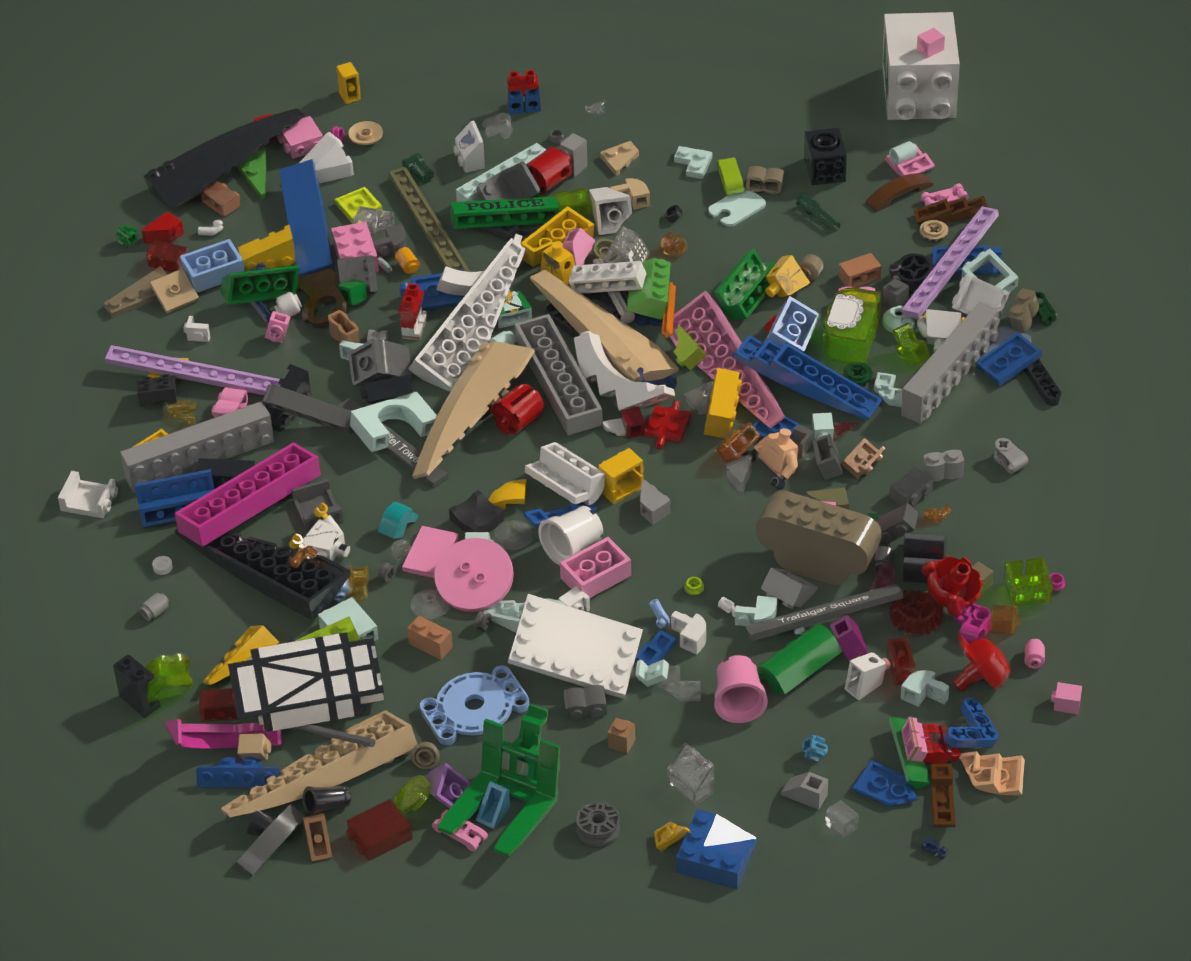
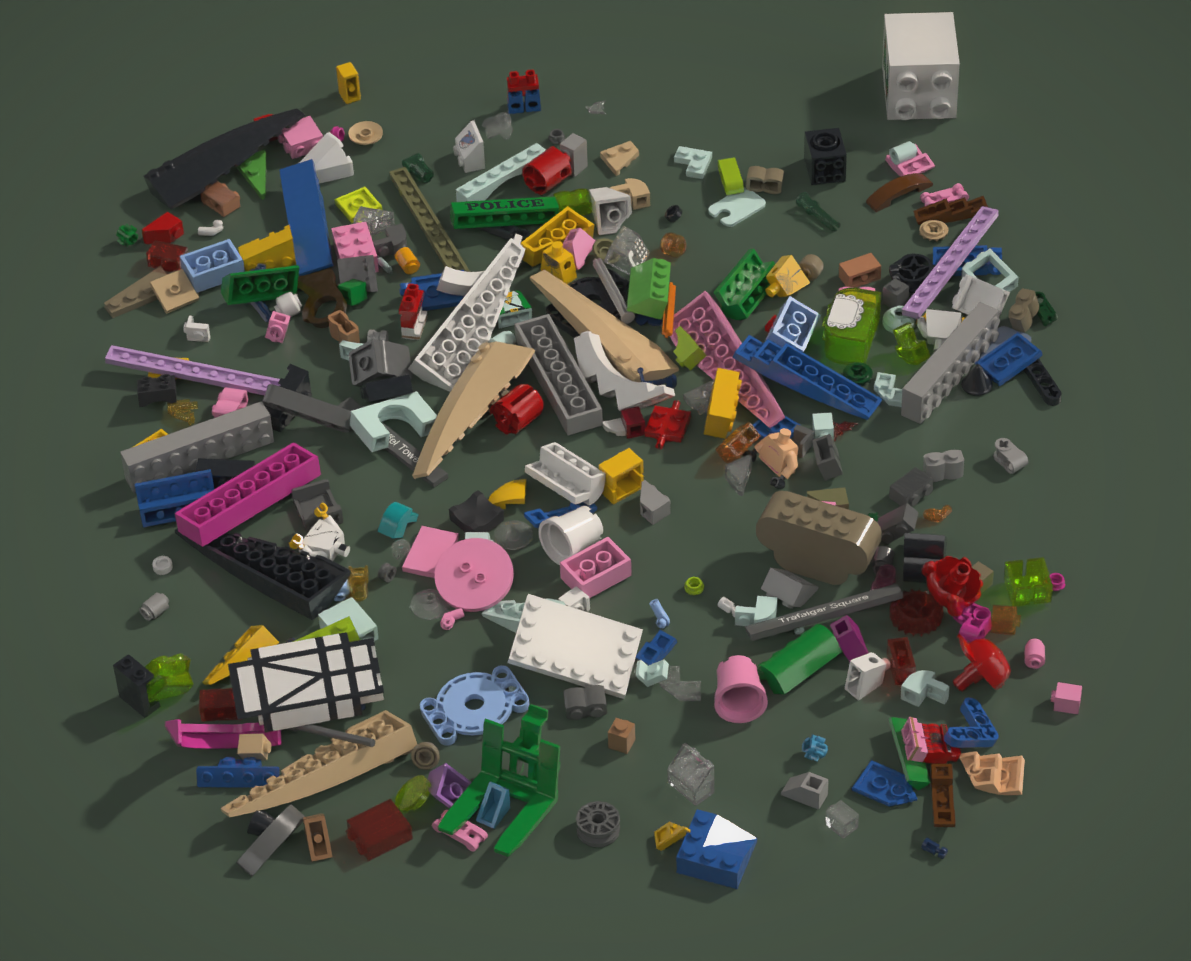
(86, 496): white panel -> none
(300, 555): clear orange arm -> none
(325, 799): black plant -> none
(430, 637): nougat brick -> none
(449, 618): none -> bright pink arm
(483, 620): dark grey bush -> none
(509, 184): dark grey piece -> none
(608, 277): white brick -> none
(691, 631): white brick -> none
(862, 457): medium nougat bracket -> none
(930, 42): bright pink brick -> none
(977, 382): none -> black hat

